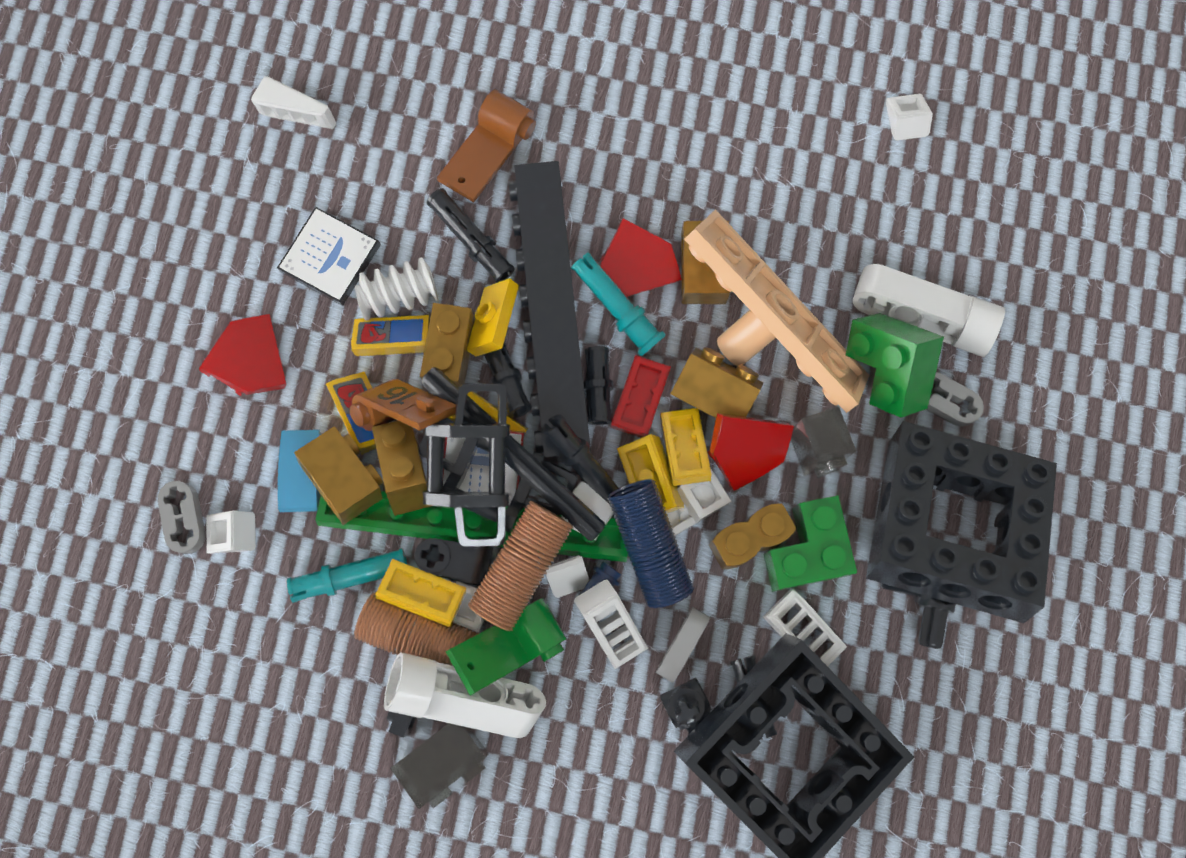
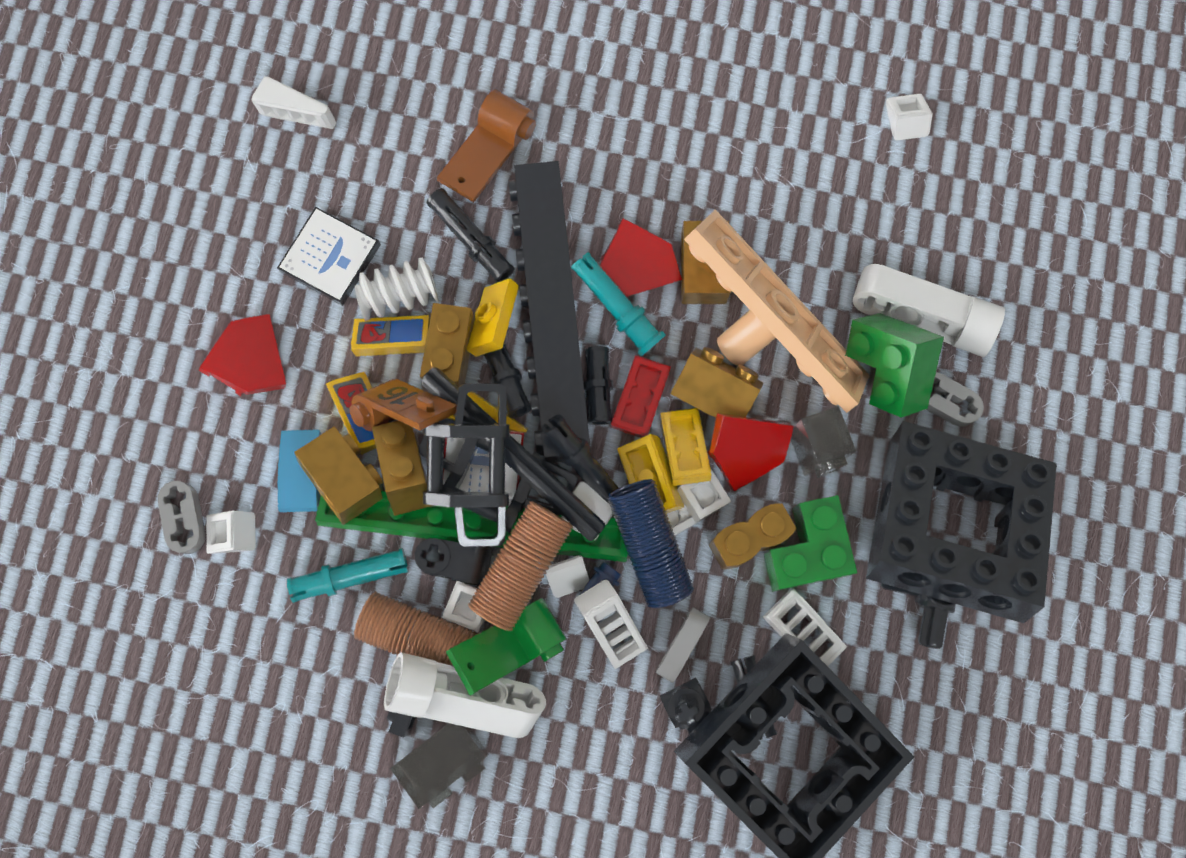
(421, 593): yellow plate -> none

